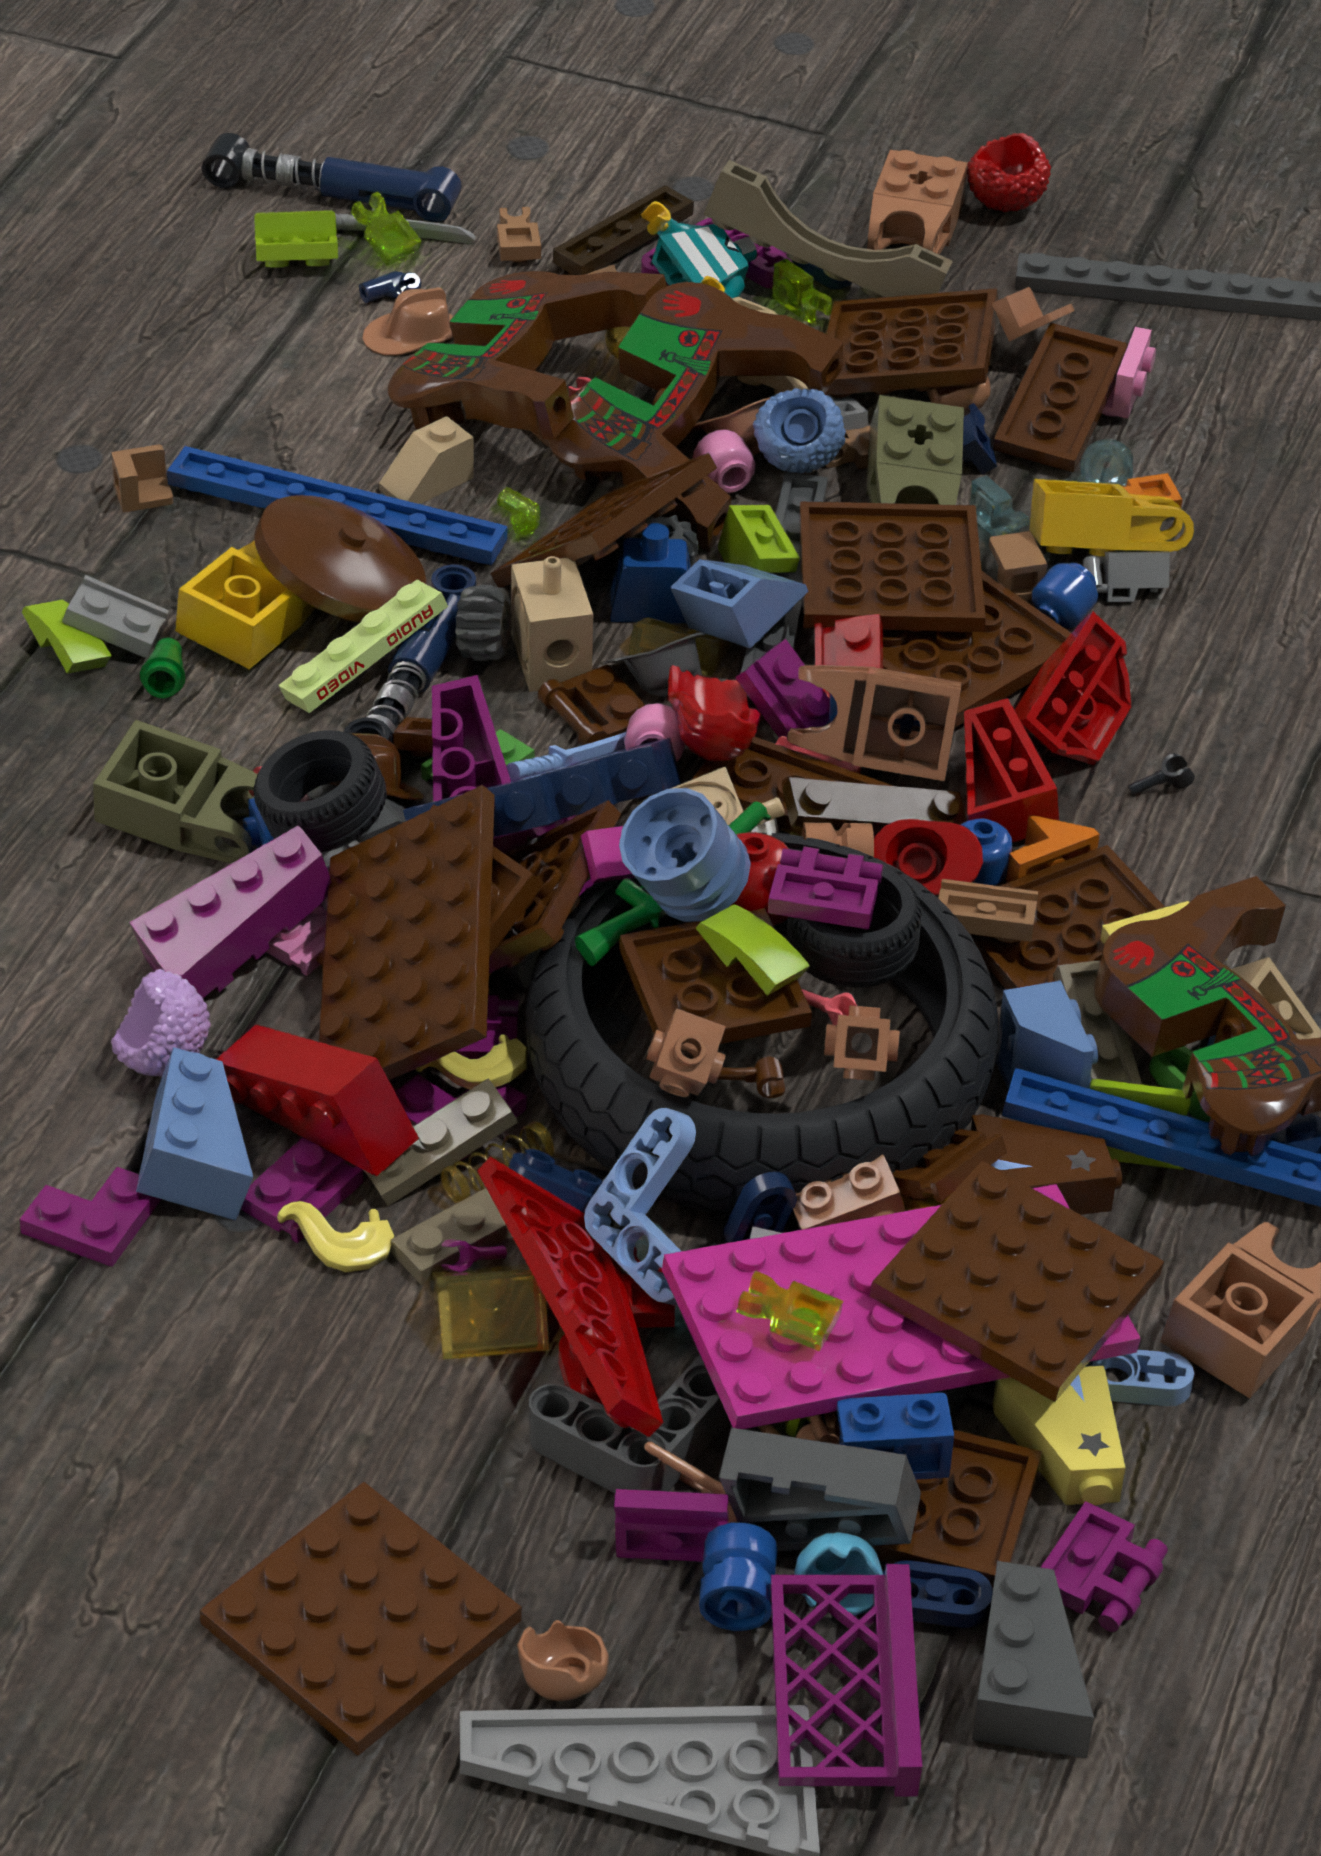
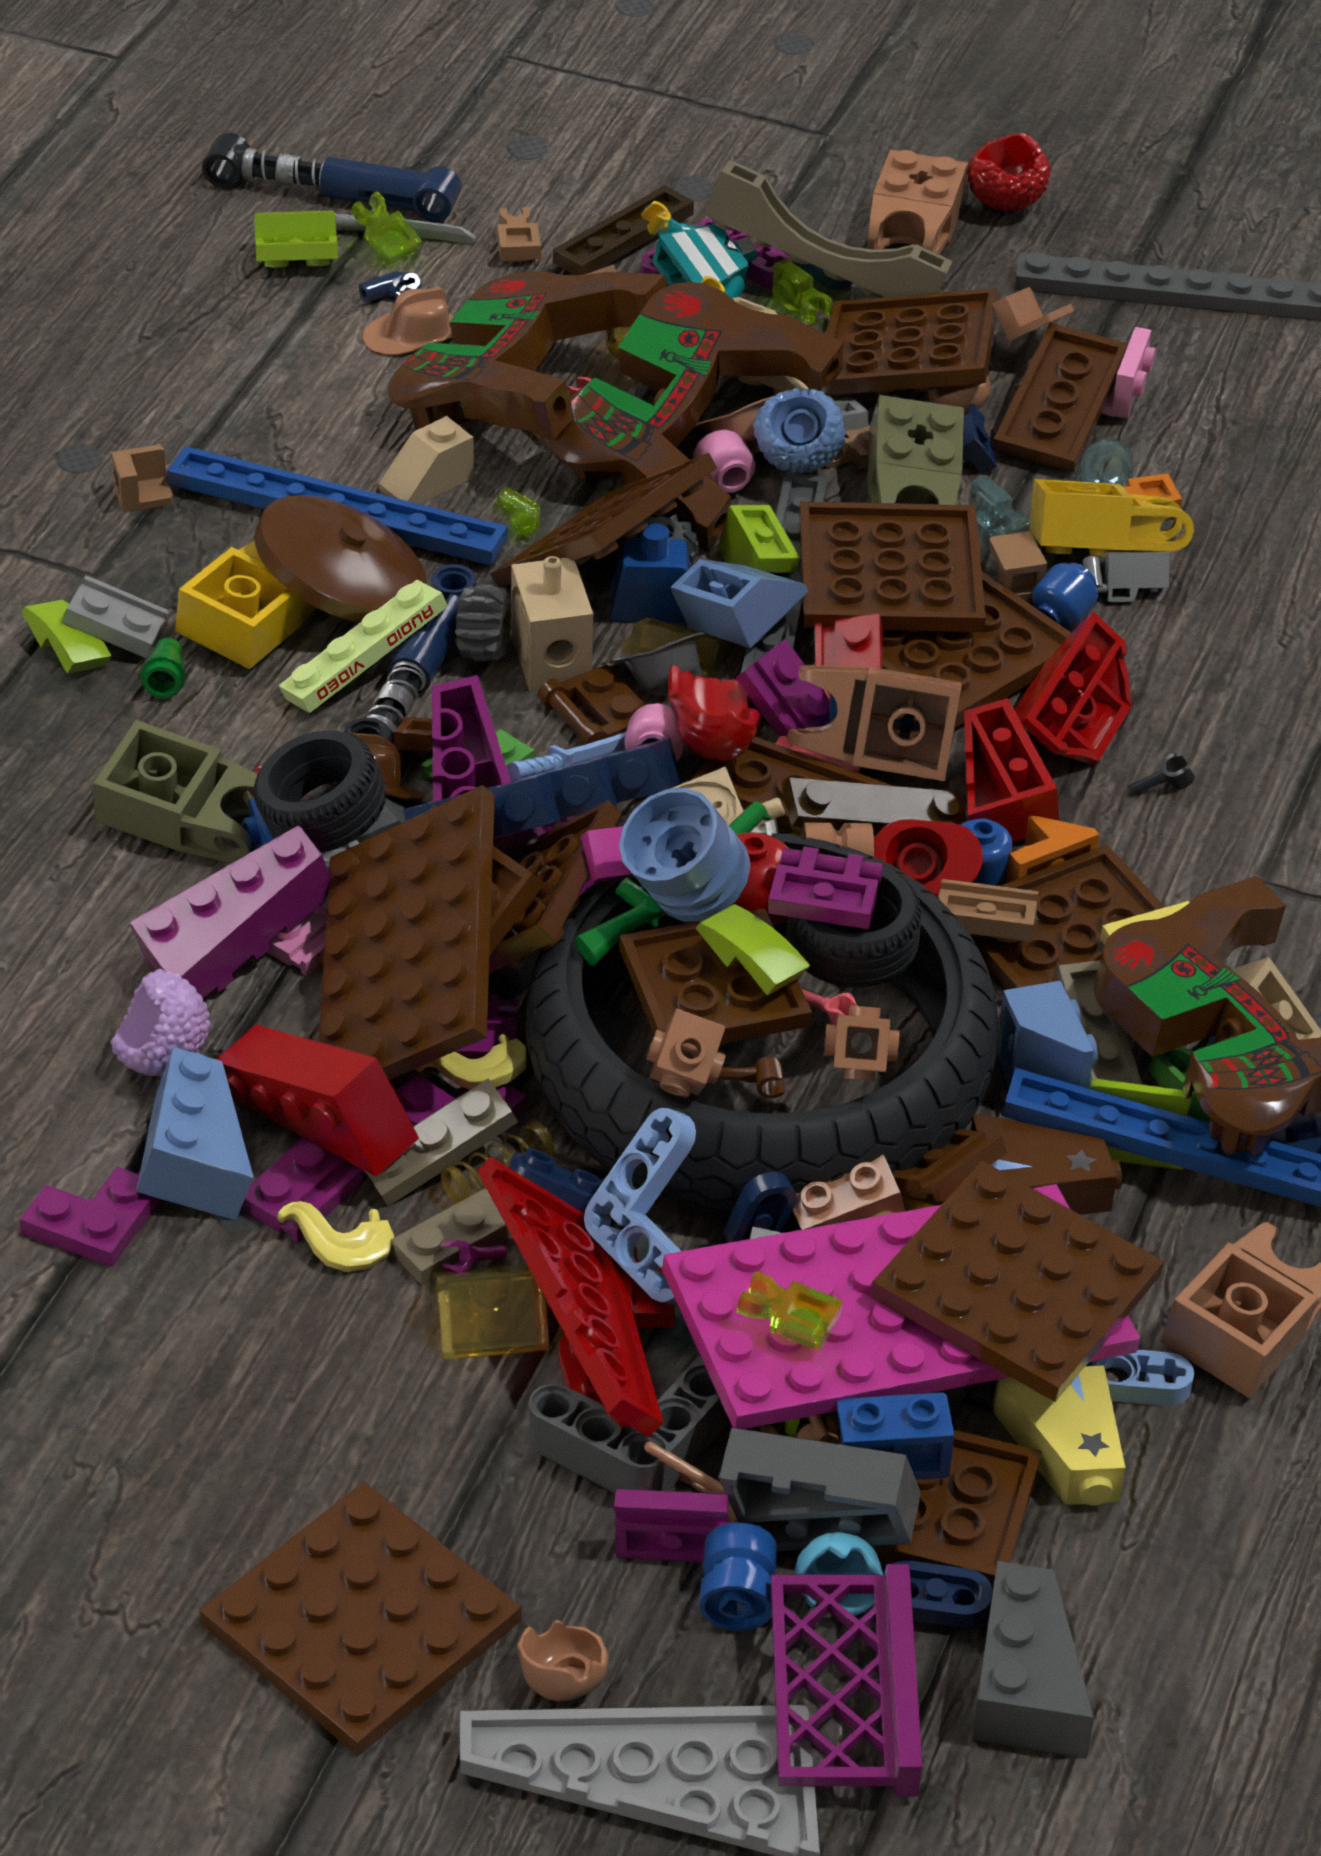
(1089, 1553): magenta plate -> none

